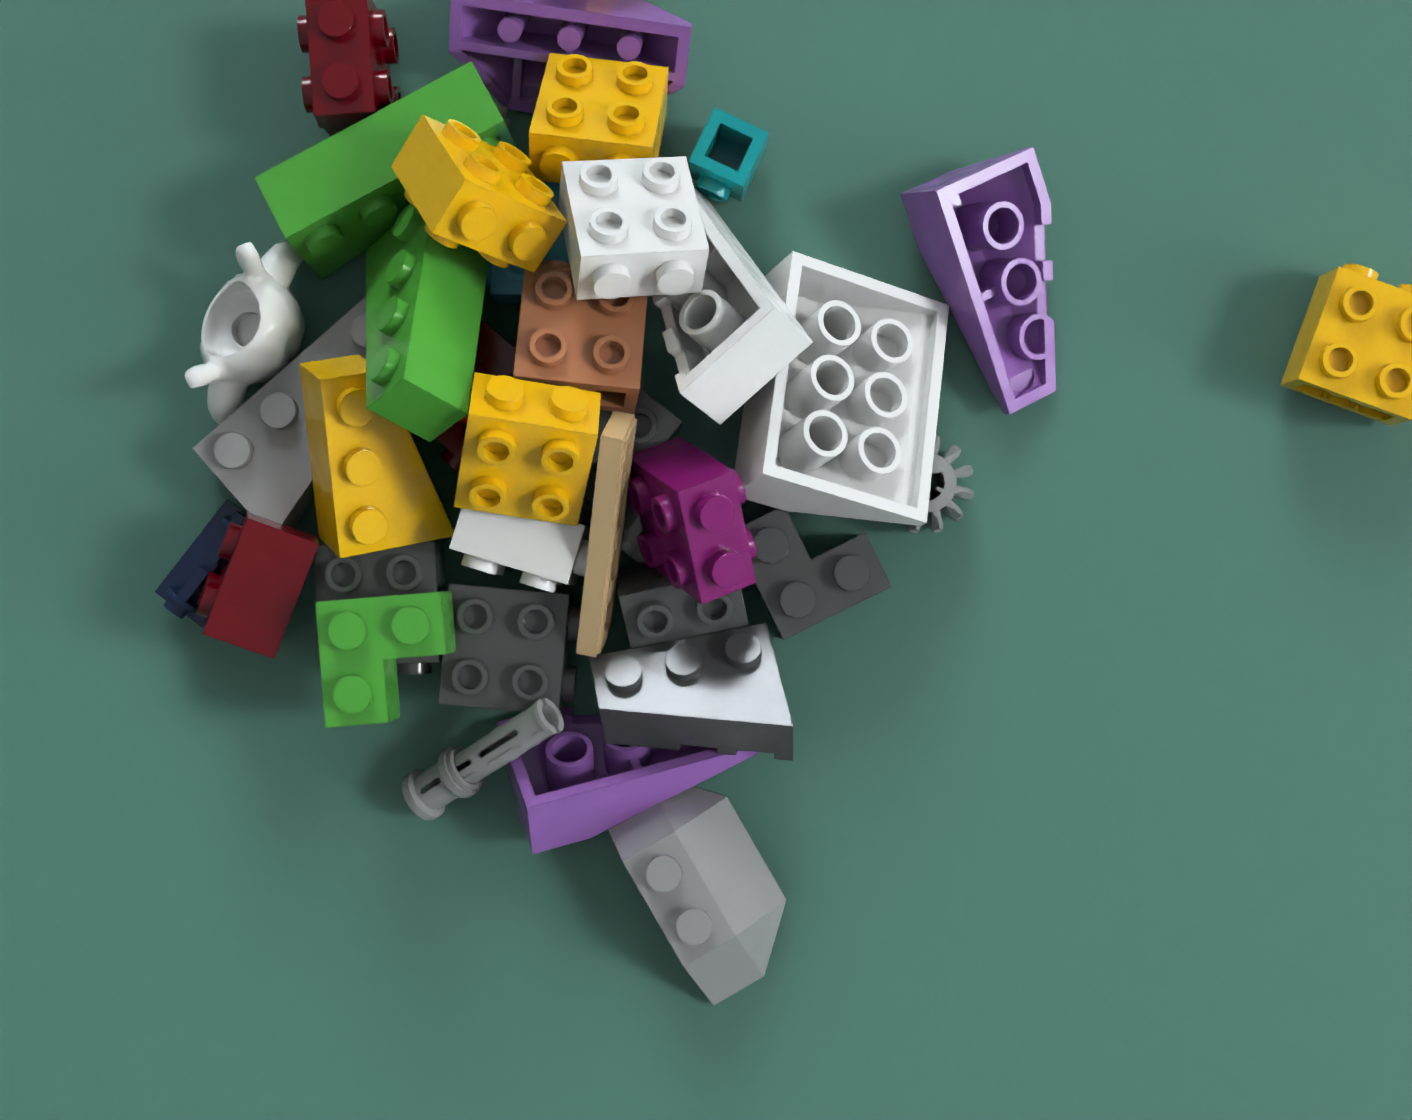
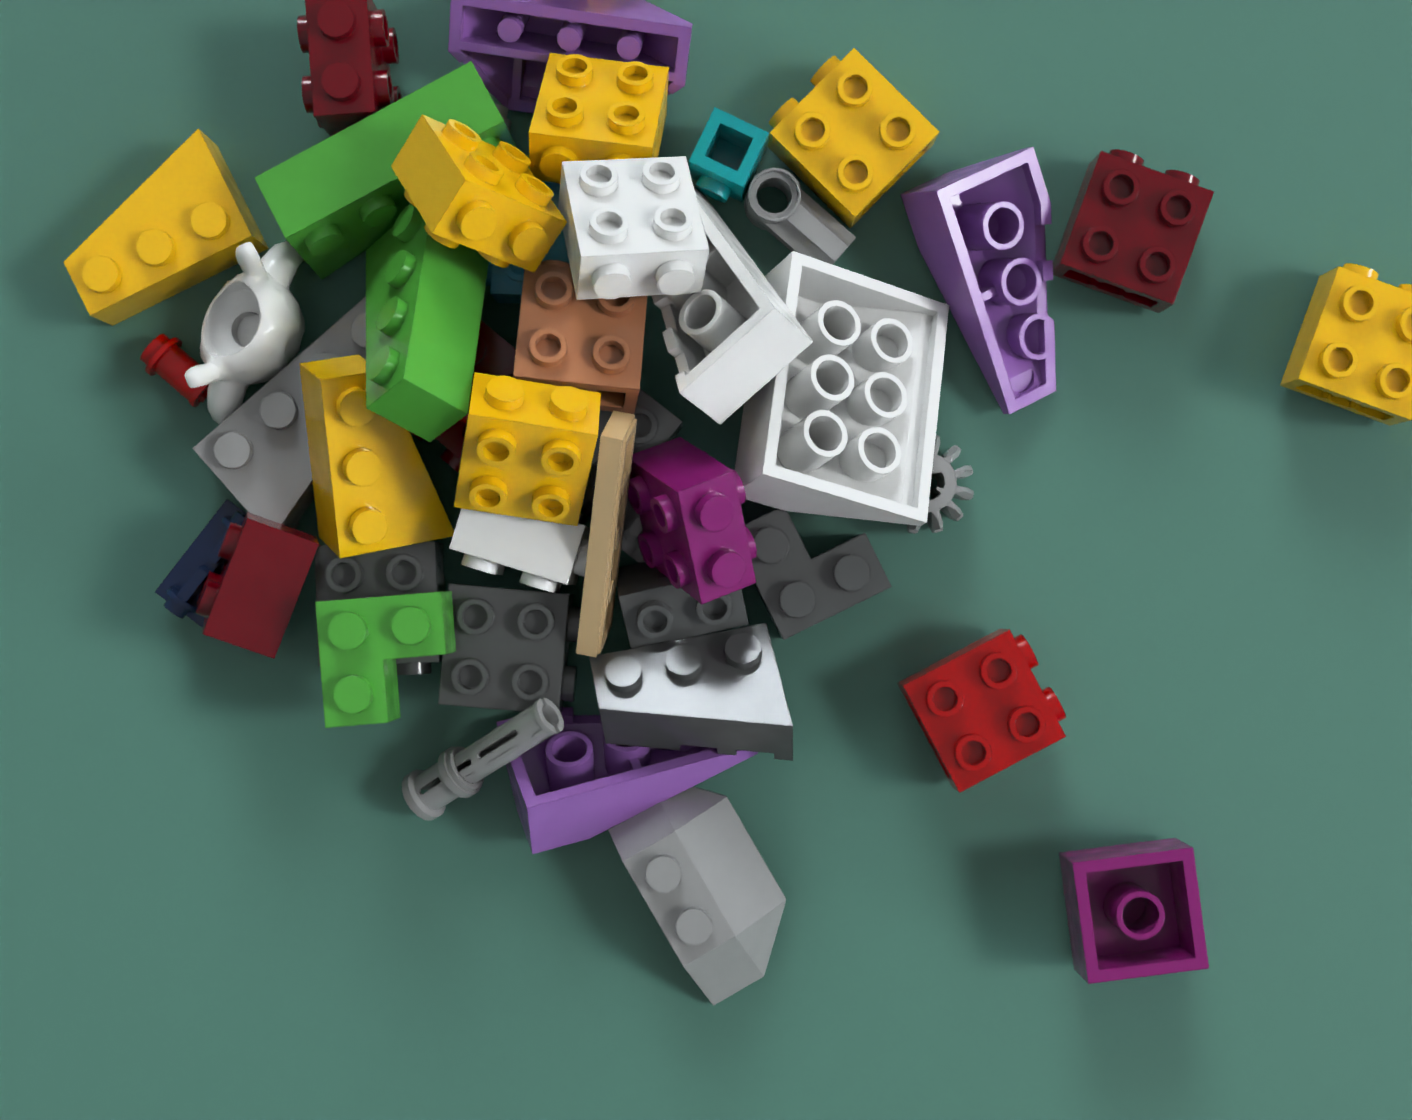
(165, 235): none -> yellow wedge
(170, 362): none -> red pin
(803, 224): none -> light grey piece
(850, 136): none -> yellow brick
(984, 708): none -> red brick
(1132, 230): none -> dark red brick
(1133, 910): none -> magenta brick

